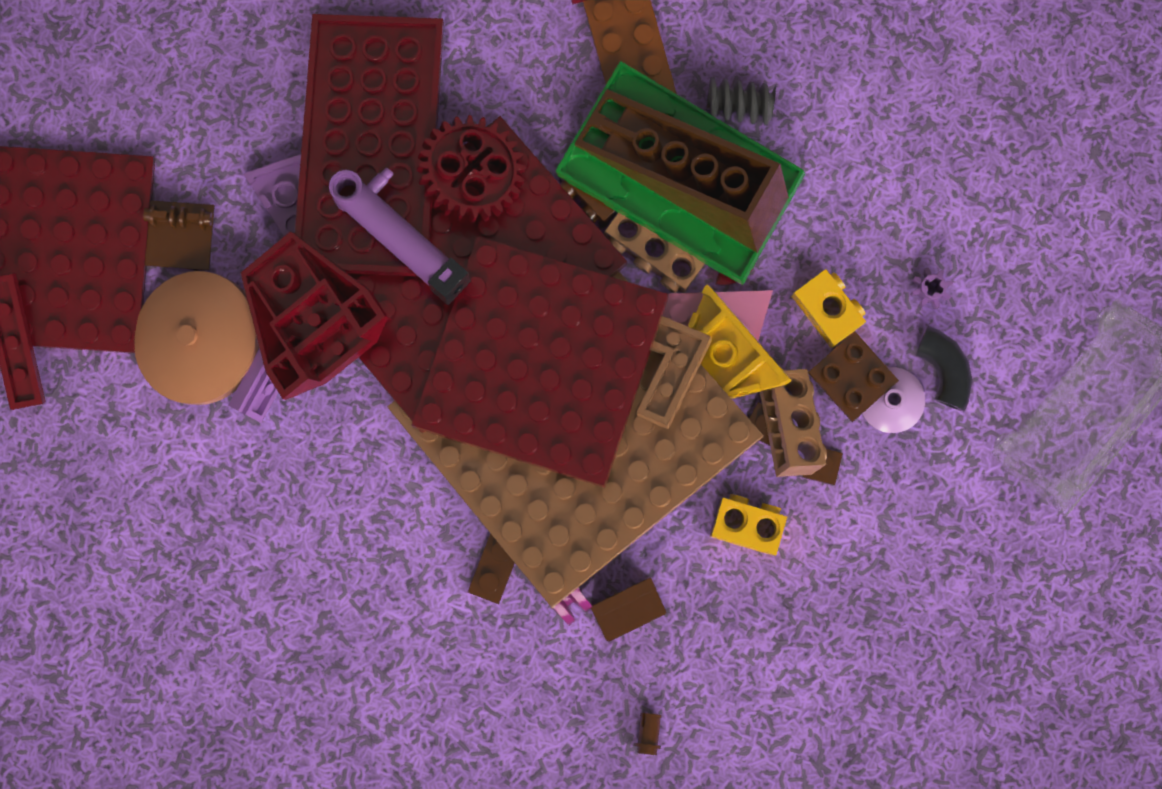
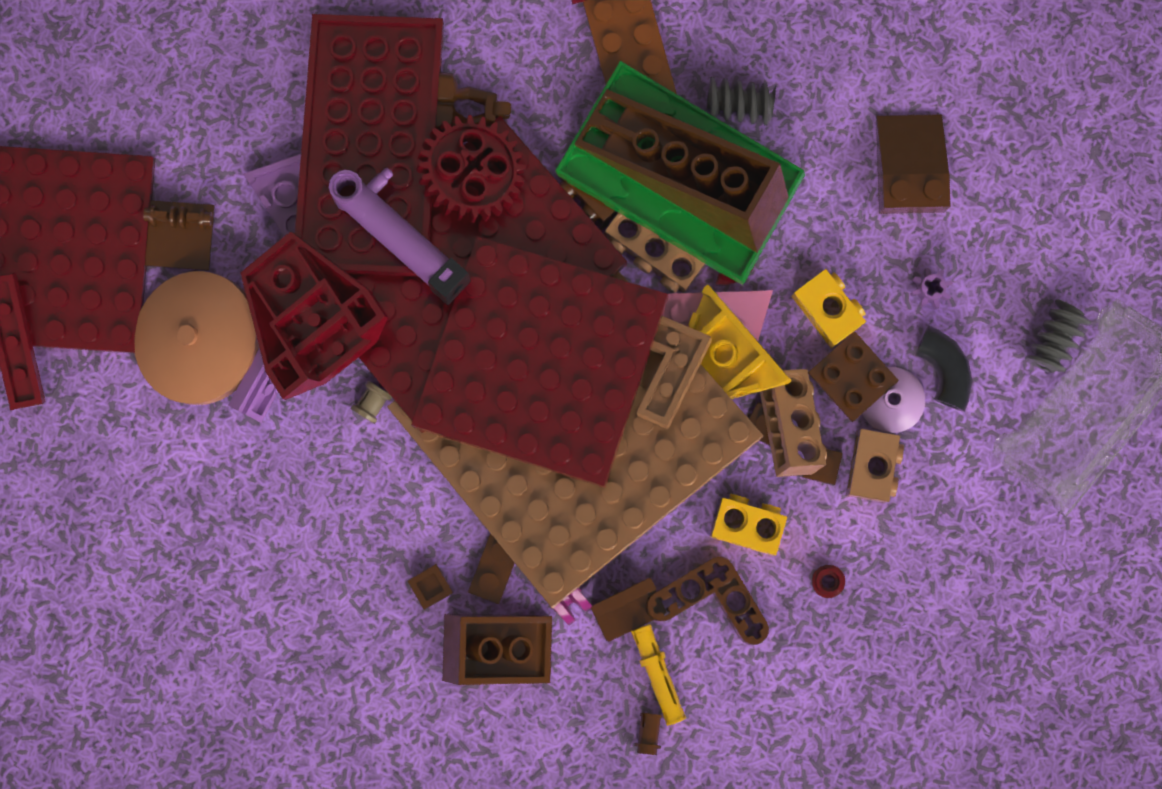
(371, 402): none -> dark tan bush
(430, 586): none -> reddish brown plate
(449, 93): none -> reddish brown piece
(496, 649): none -> reddish brown slope
(658, 674): none -> yellow pin
(720, 591): none -> reddish brown beam
(839, 581): none -> dark red plate
(863, 483): none -> medium nougat brick
(912, 164): none -> reddish brown slope
(1057, 337): none -> dark grey piece

